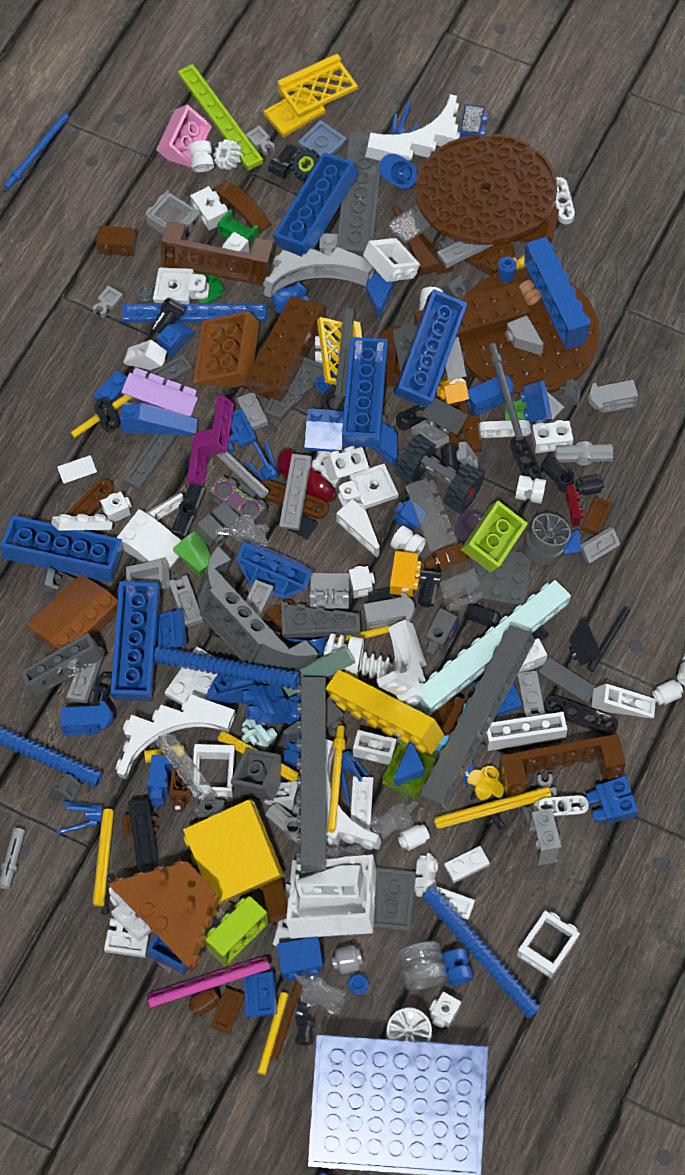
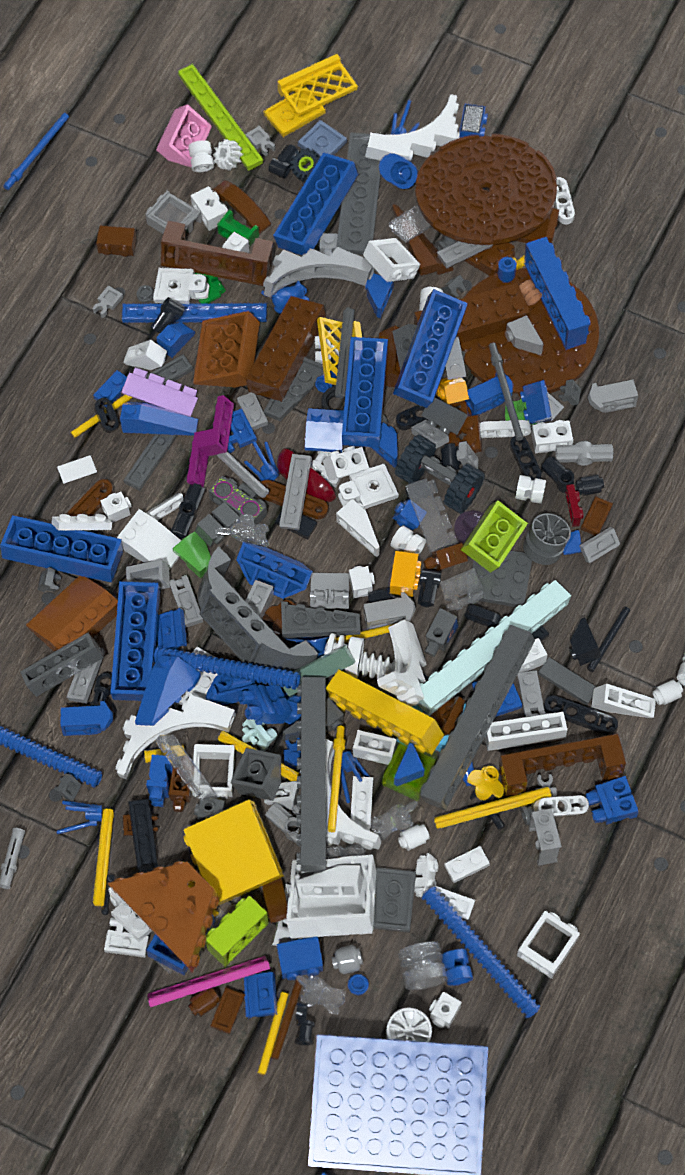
(166, 685): none -> blue wedge

